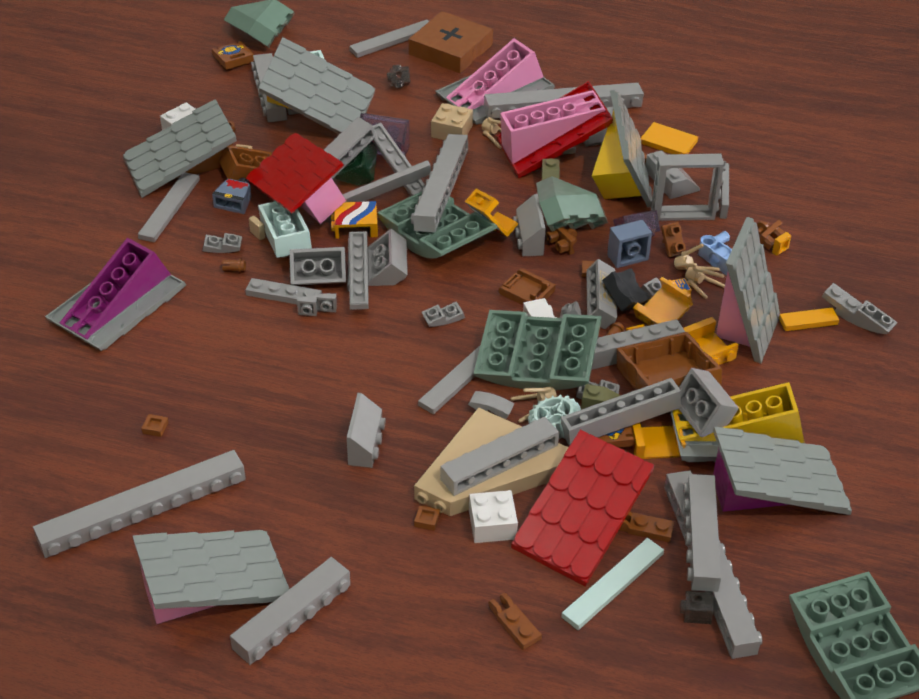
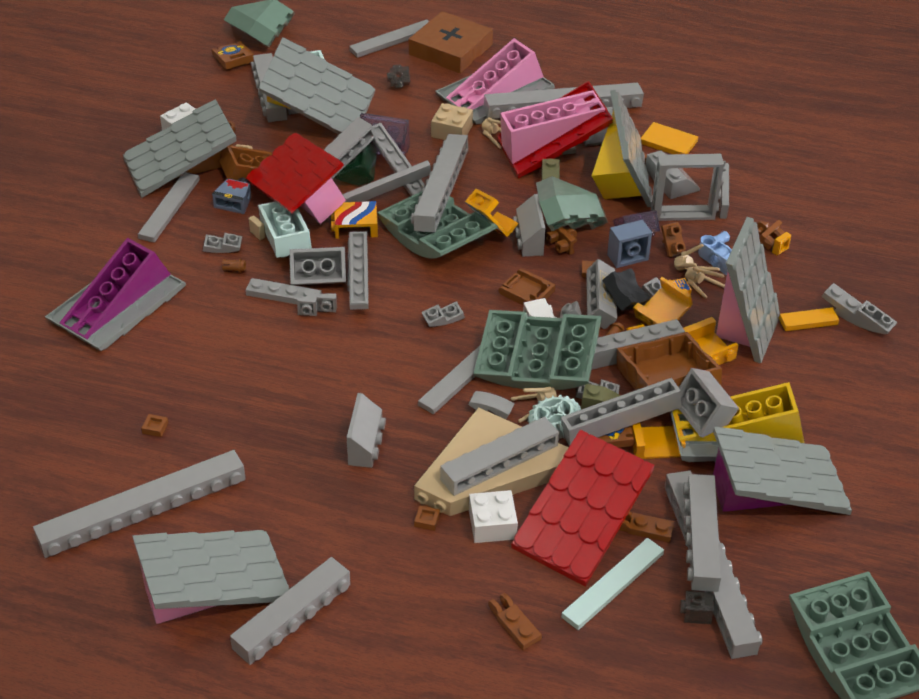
(387, 260): light grey slope -> none

